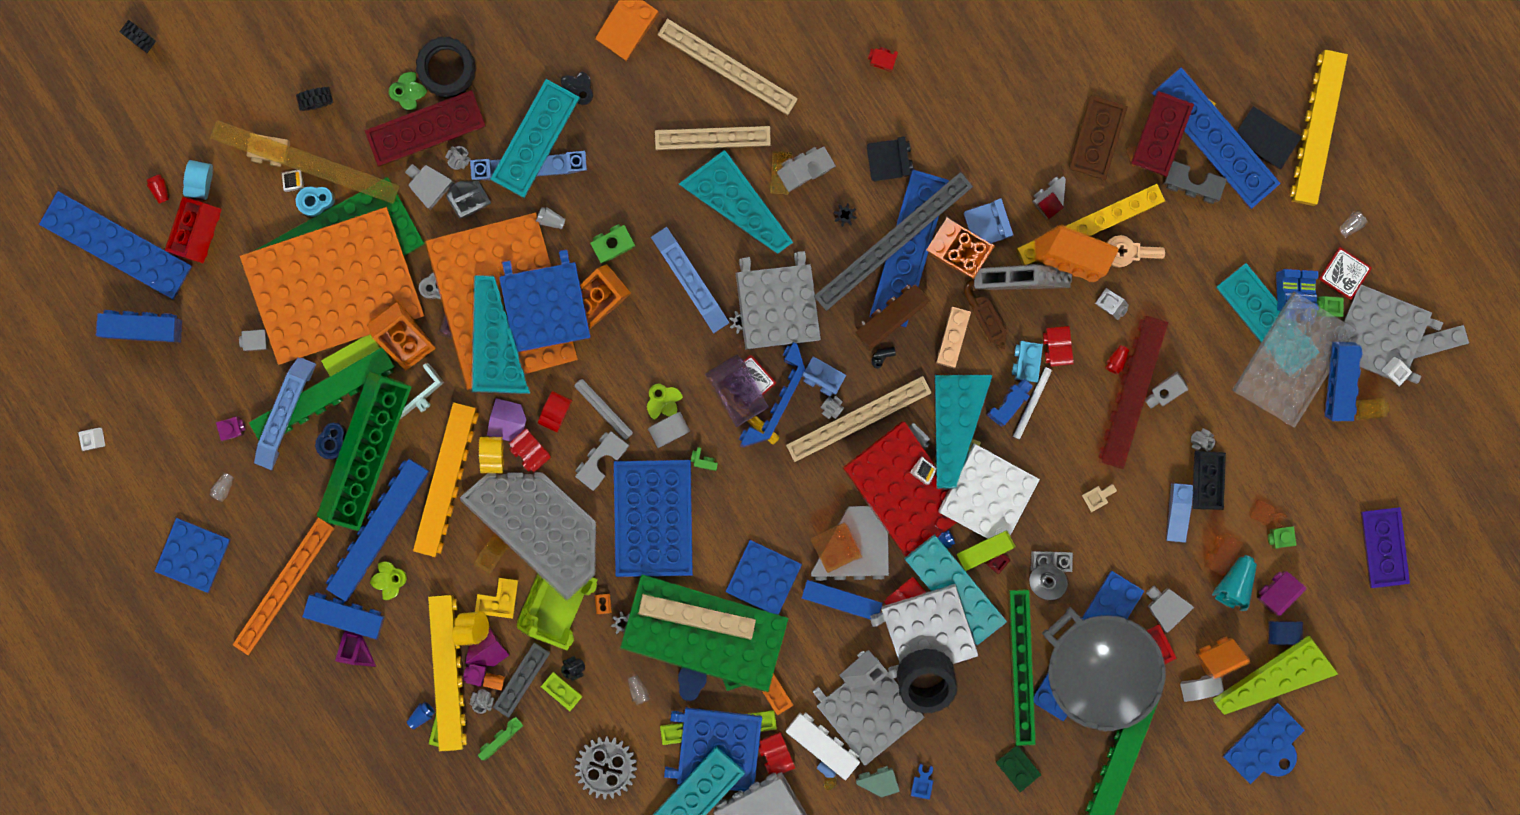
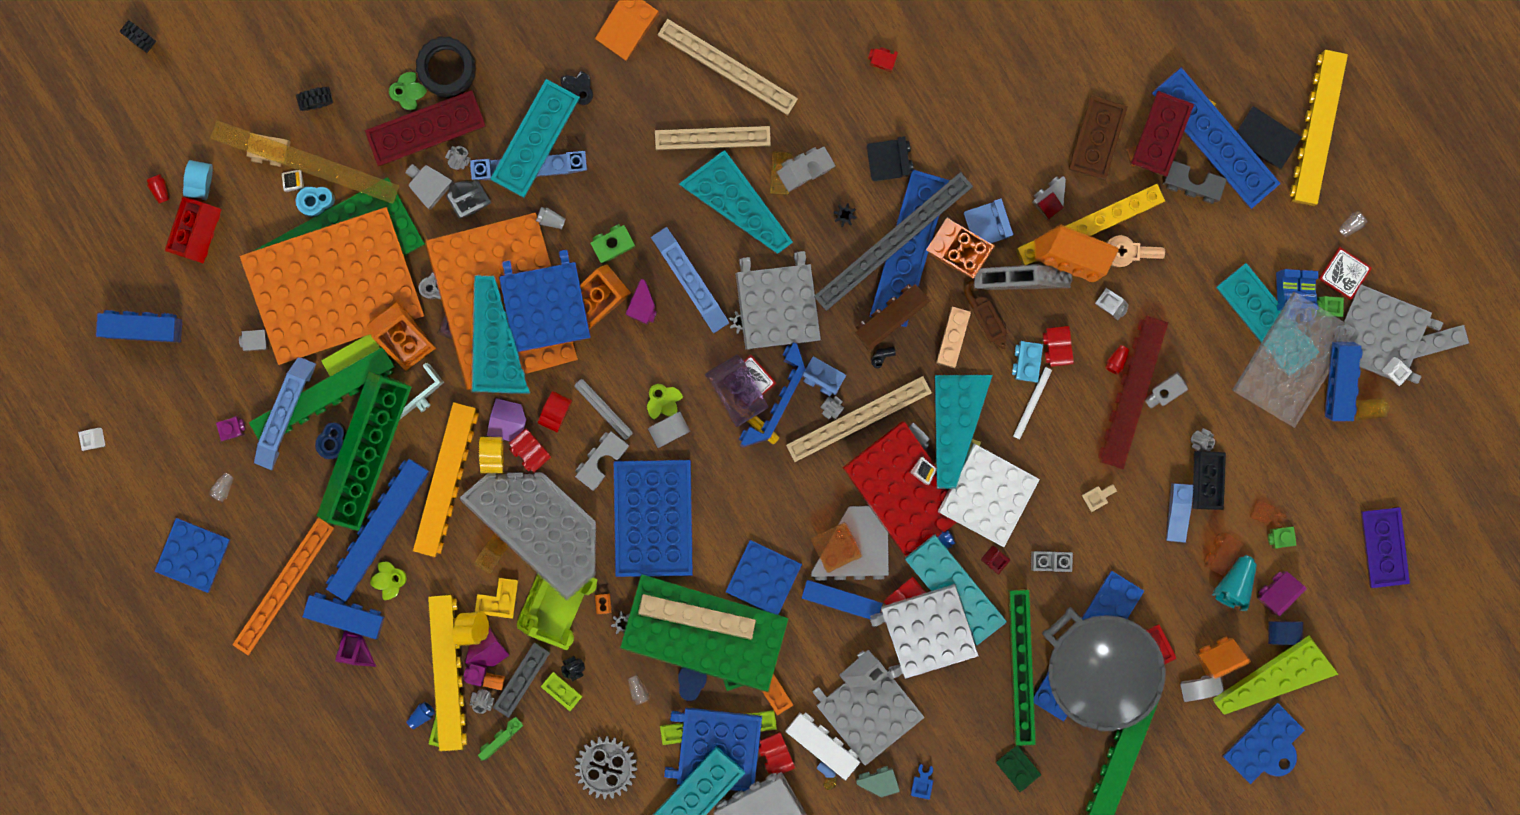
(115, 245): blue plate -> none
(642, 305): none -> magenta slope
(706, 463): bright green bracket -> none
(932, 698): black tyre -> none
(986, 550): lime tile -> none
(1011, 403): blue hips -> none
(1048, 589): flat silver dish -> none
(1167, 607): light grey torso -> none

